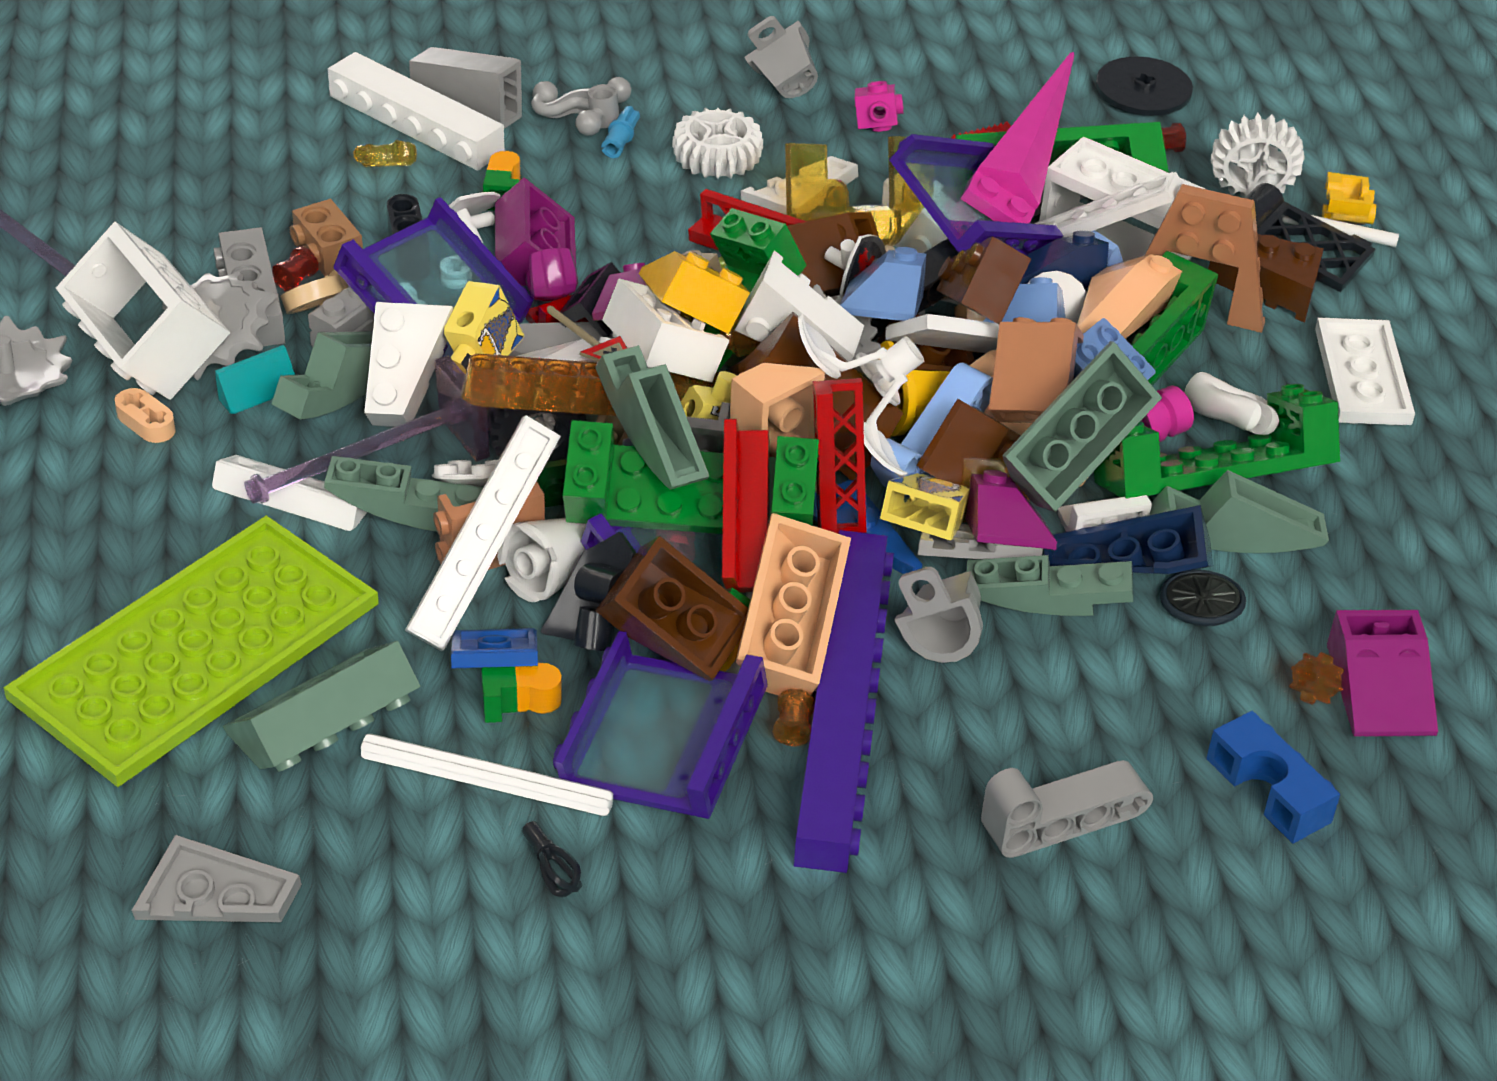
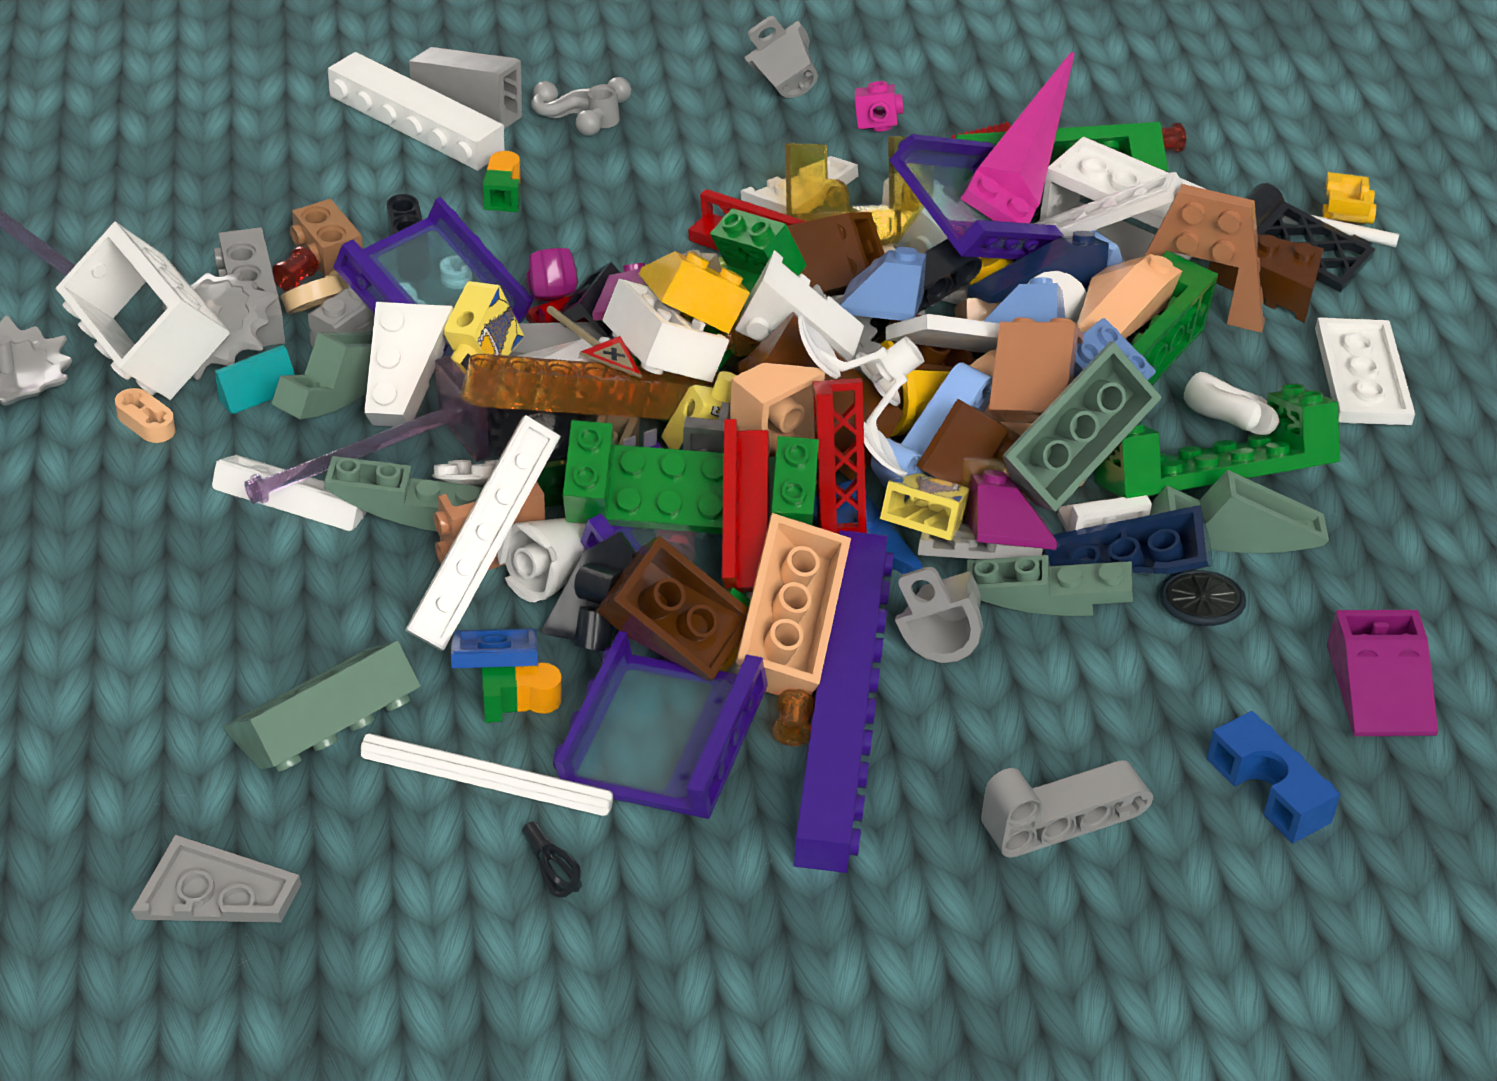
(190, 649): lime plate -> none
(393, 154): clear yellow piece -> none
(471, 205): white shield -> none
(529, 223): magenta slope -> none
(620, 132): dark azure axle -> none
(652, 416): sand green slope -> none
(717, 143): white gear -> none
(855, 257): shield -> none
(984, 277): reddish brown wedge -> none
(1144, 86): black piece -> none
(1171, 414): dark pink wheel -> none
(1250, 149): white gear -> none
(1316, 678): clear orange gear -> none

